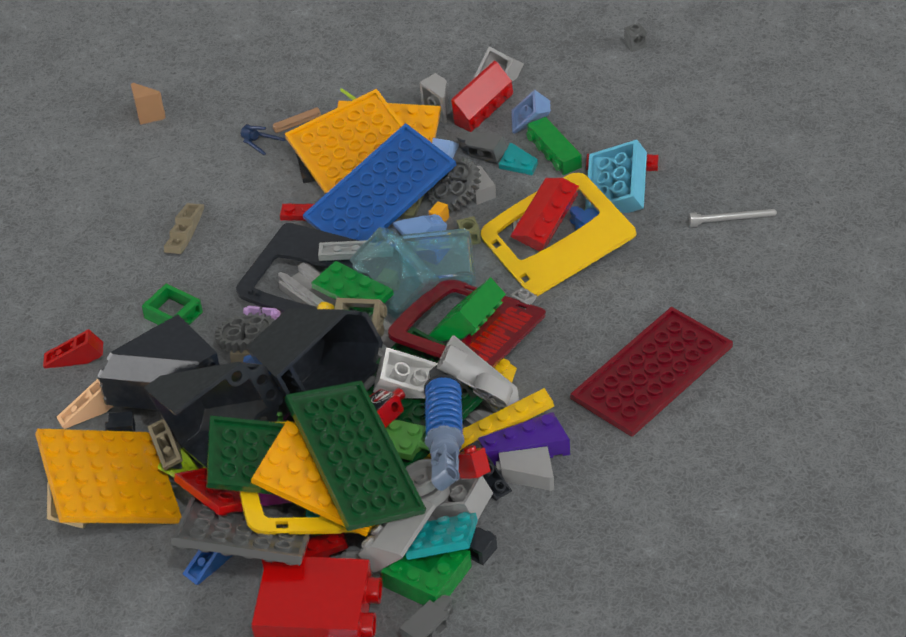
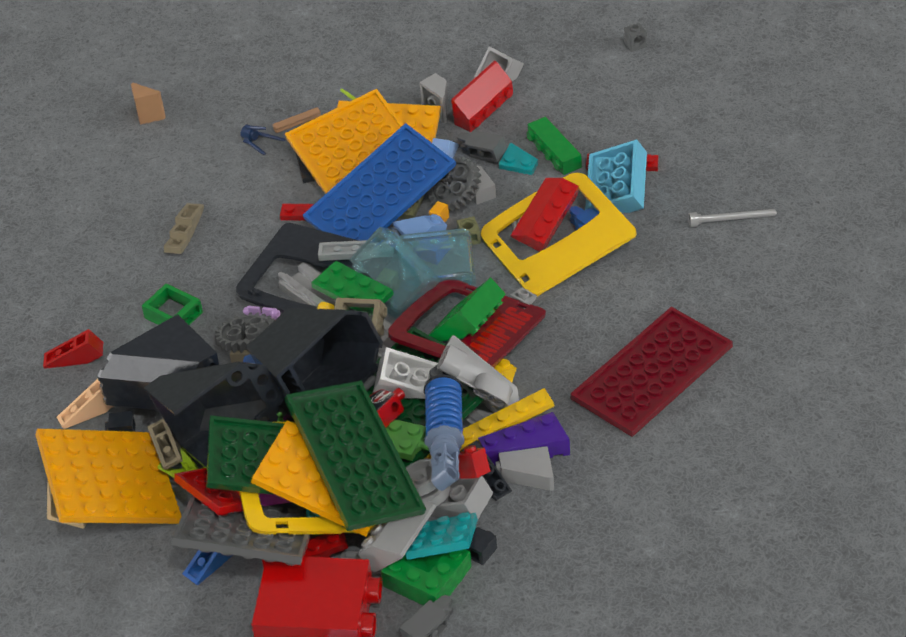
(528, 110): medium blue slope -> none

